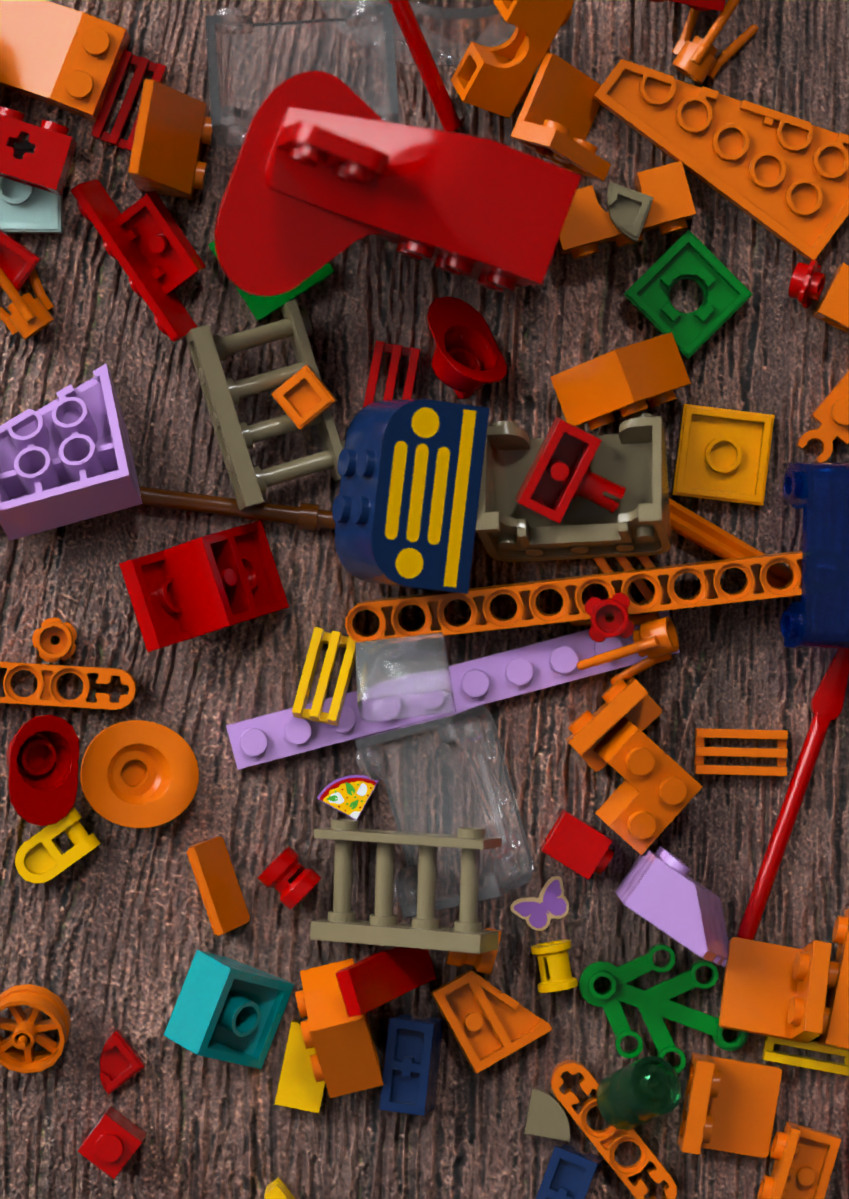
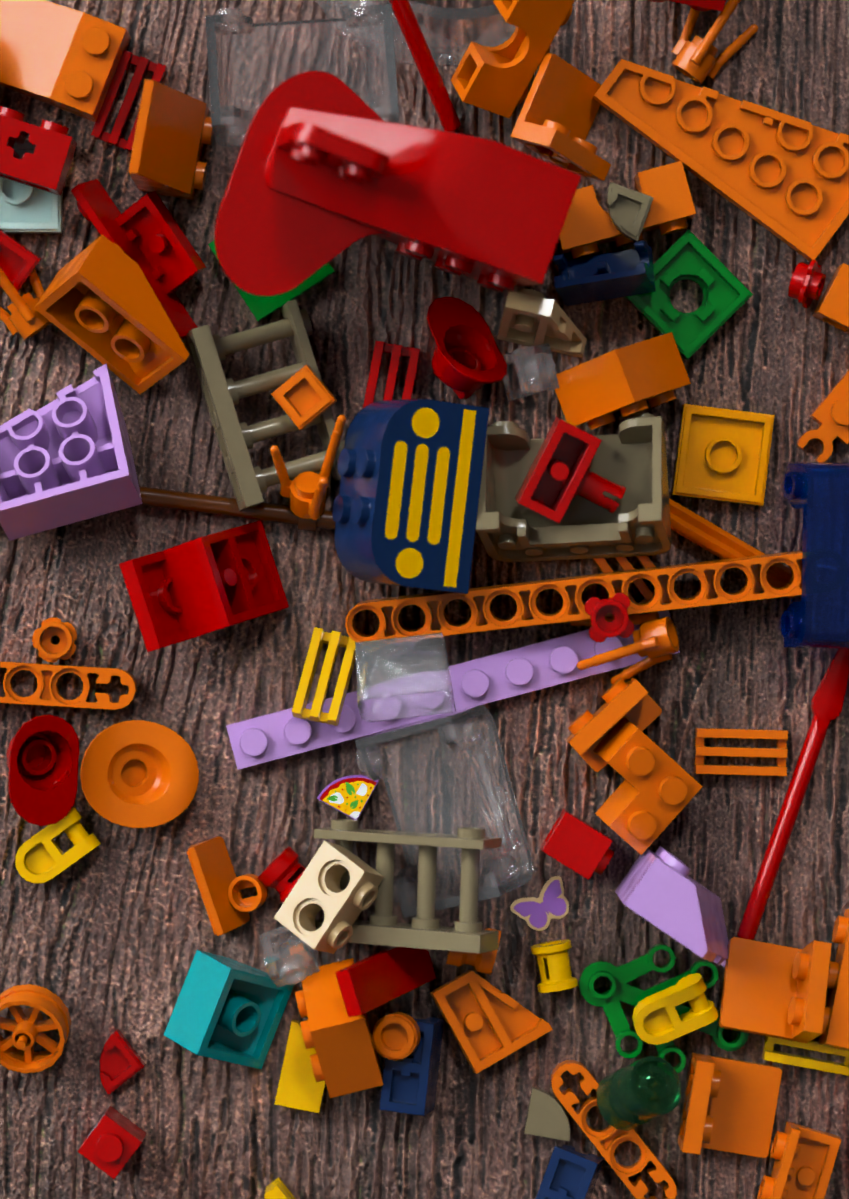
(114, 315): none -> orange slope
(250, 903): none -> orange hinge
(287, 957): none -> clear bracket
(309, 489): none -> orange plant
(321, 889): none -> tan brick
(396, 1036): none -> orange tile
(529, 372): none -> clear bracket
(536, 320): none -> tan wing
(605, 275): none -> dark blue hinge
(658, 1019): none -> yellow plate

